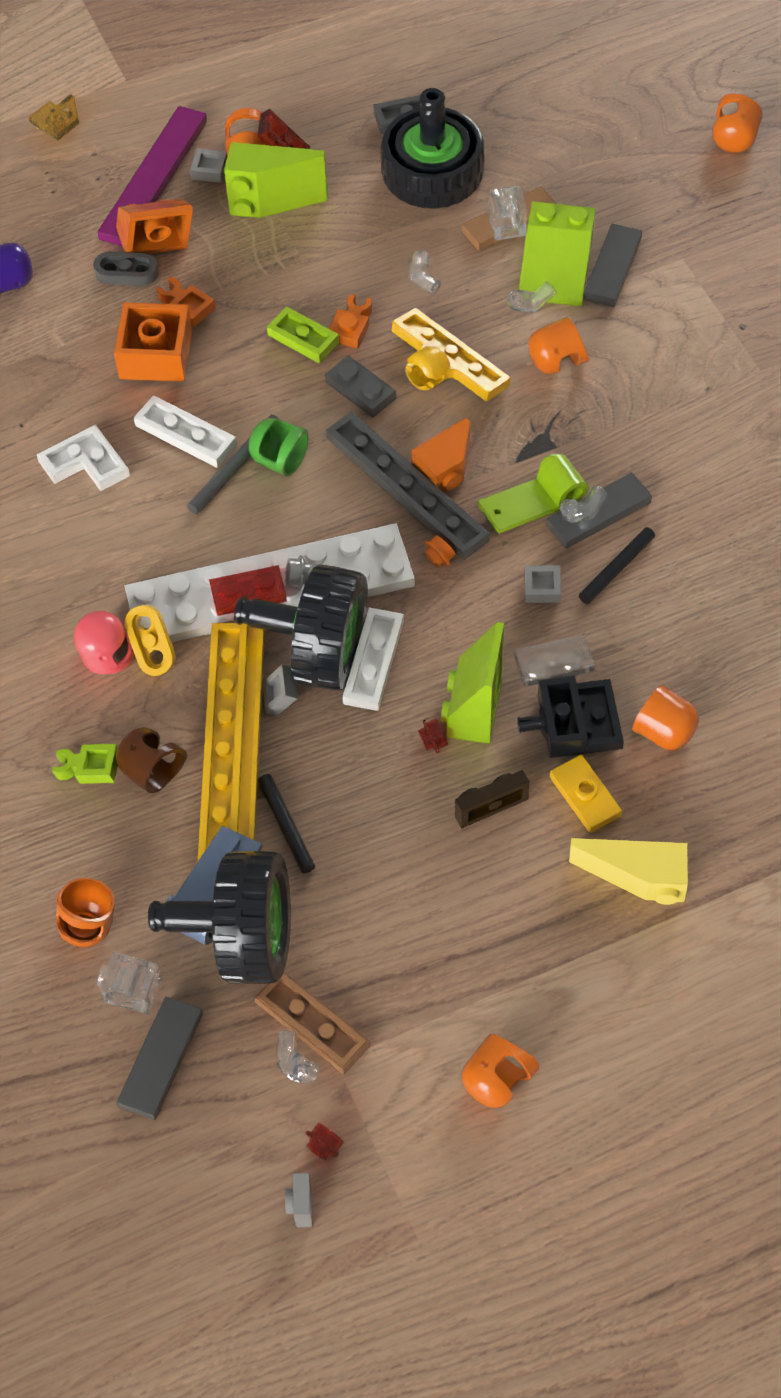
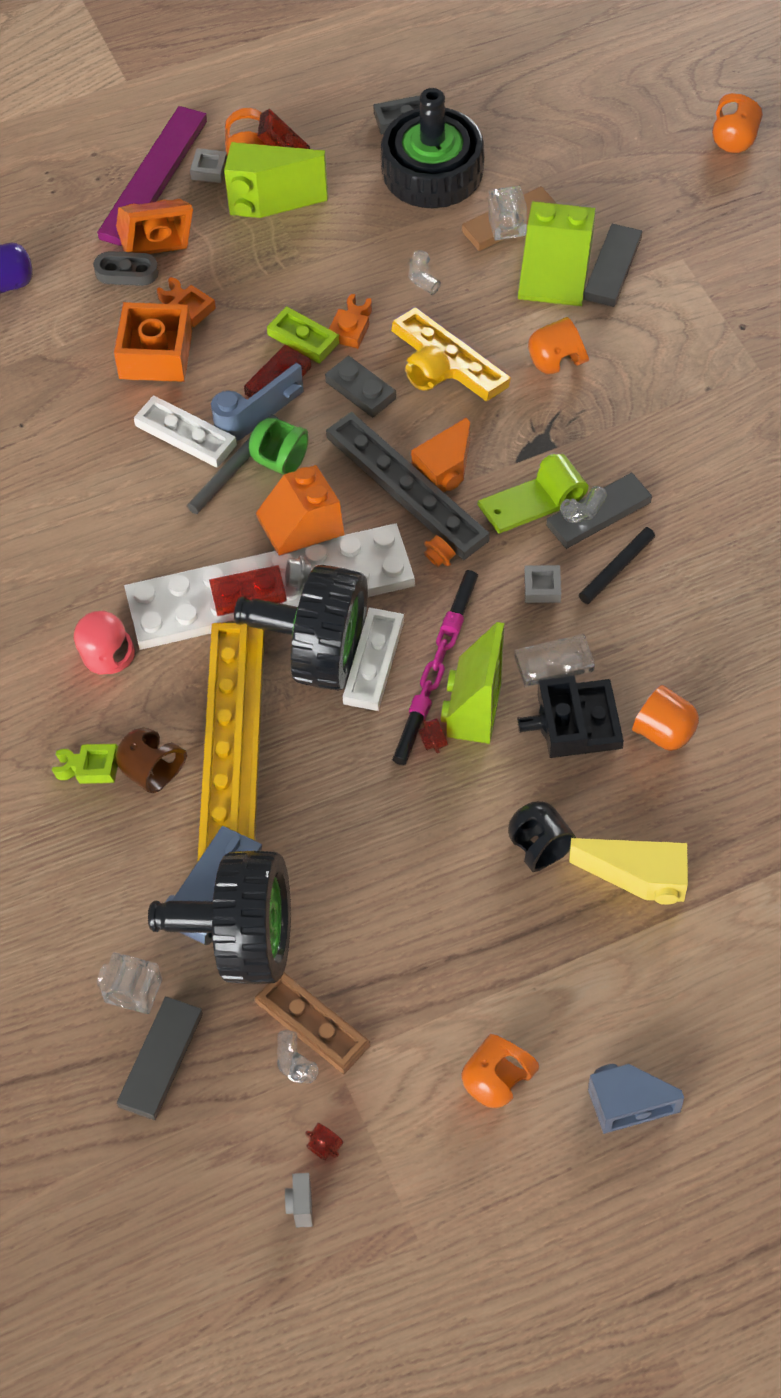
(54, 119): clear yellow bracket -> none
(84, 451): white tile -> none
(84, 911): orange helmet -> none
(148, 640): yellow plate -> none
(240, 416): none -> sand blue door
(276, 366): none -> clear red plate
(279, 690): light grey plate -> none
(286, 823): black bar -> none
(301, 511): none -> orange slope
(421, 703): none -> piece
(491, 799): dark brown plate -> none
(530, 301): clear arm -> none
(545, 822): none -> black helmet
(585, 794): yellow plate -> none
(630, 1097): none -> sand blue slope

